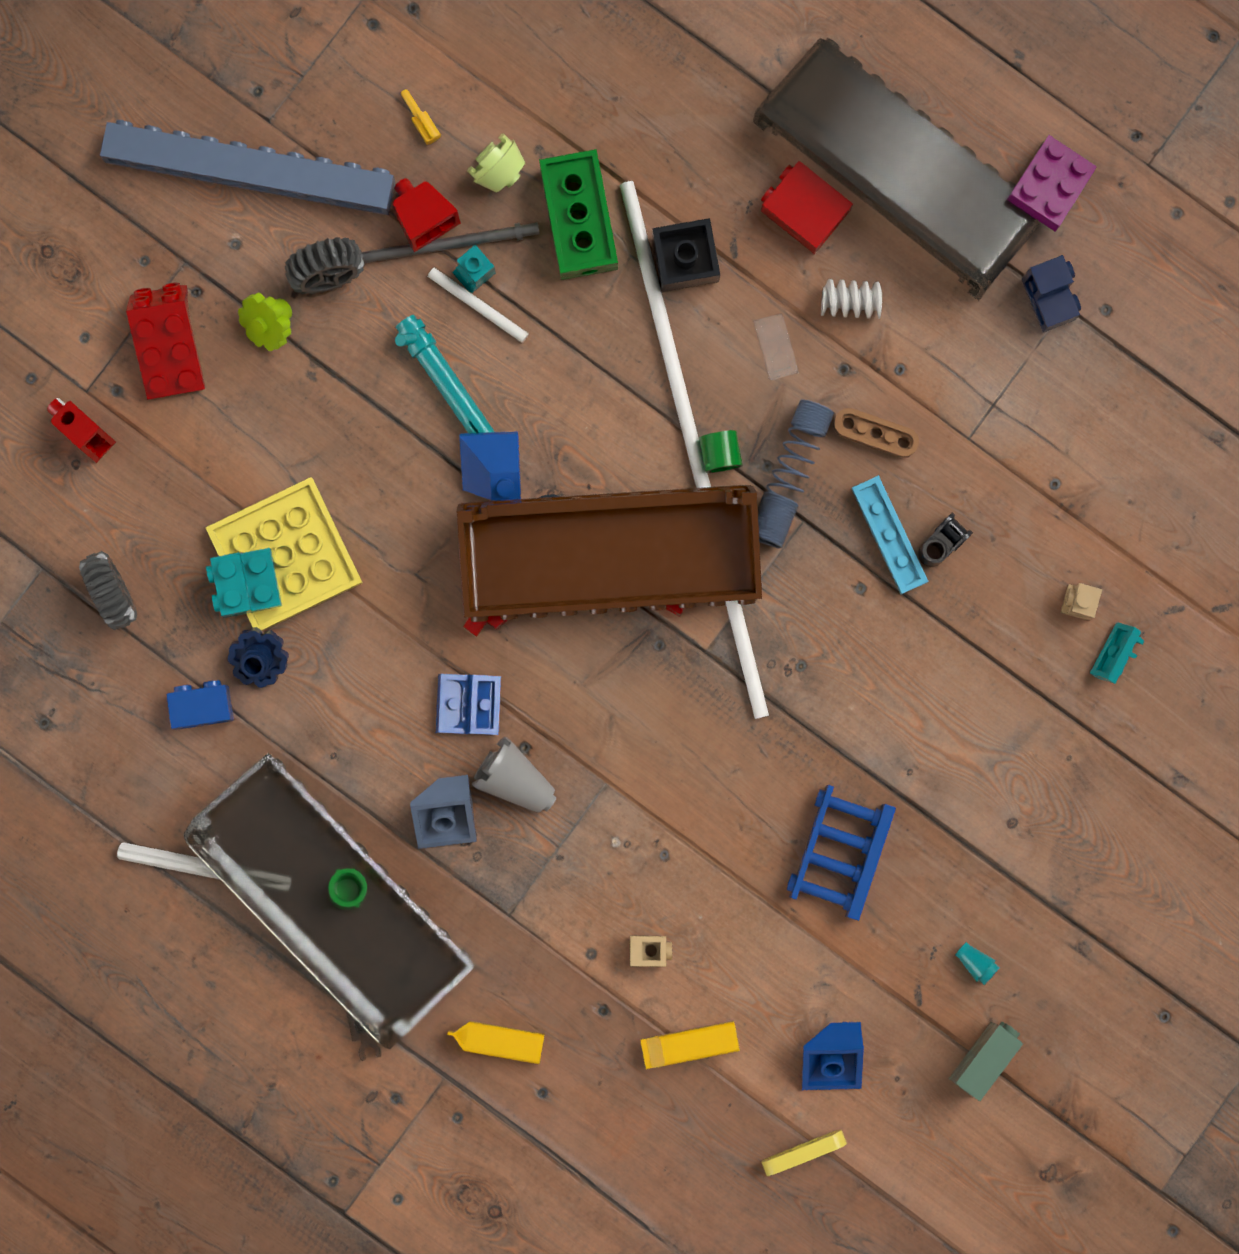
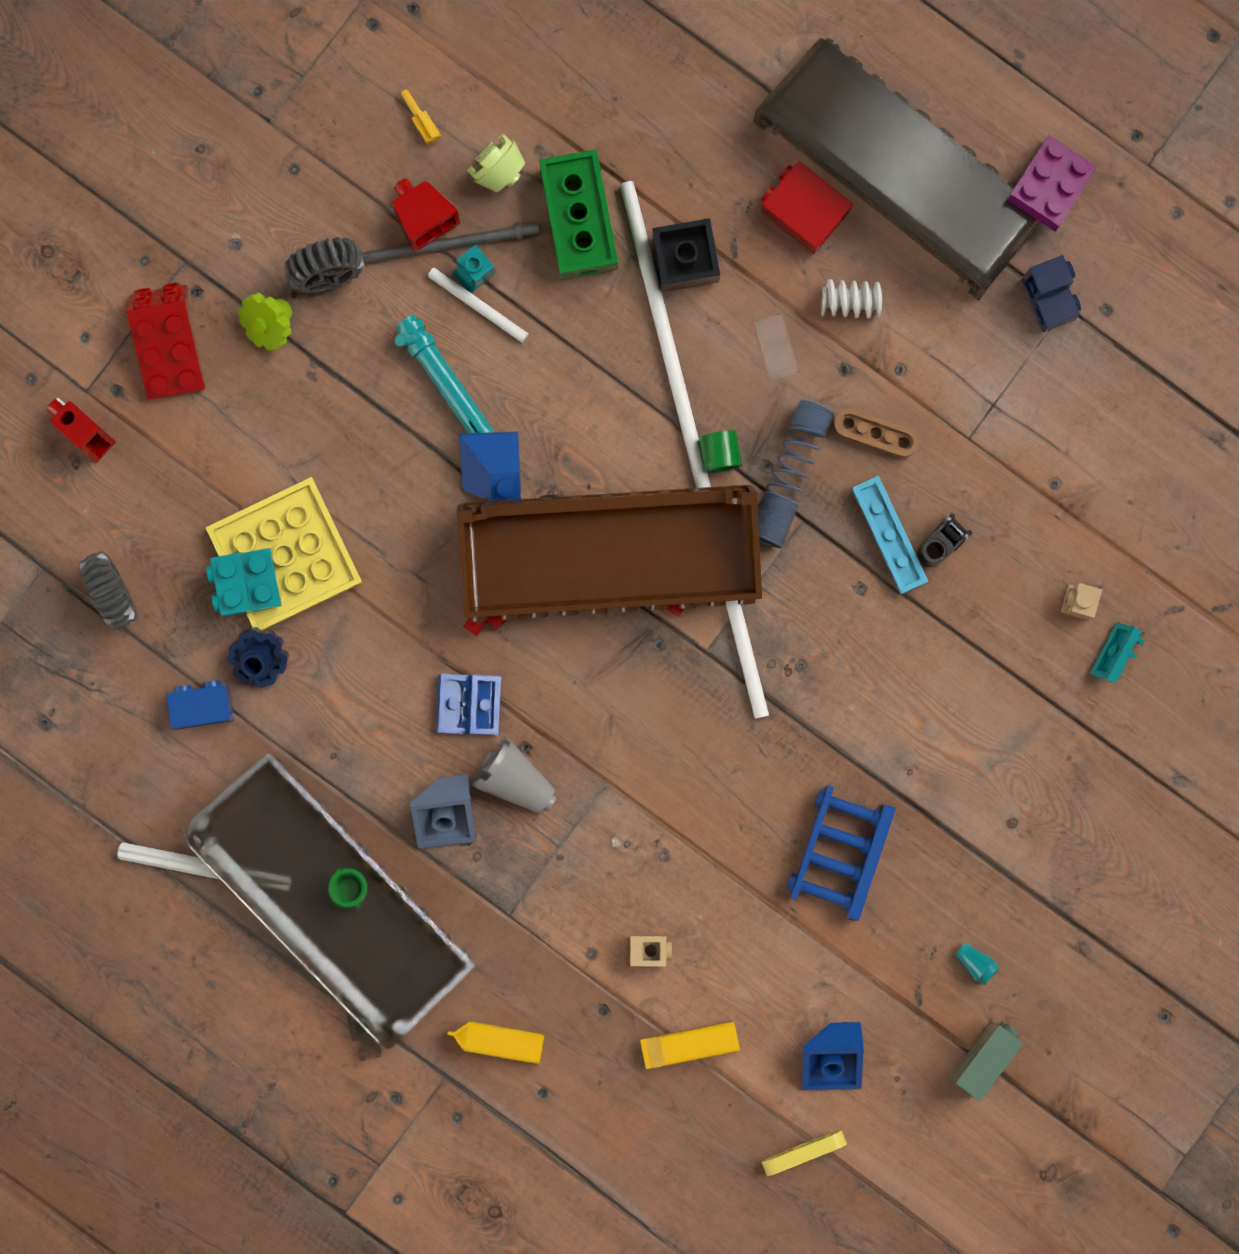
(248, 168): sand blue brick -> none

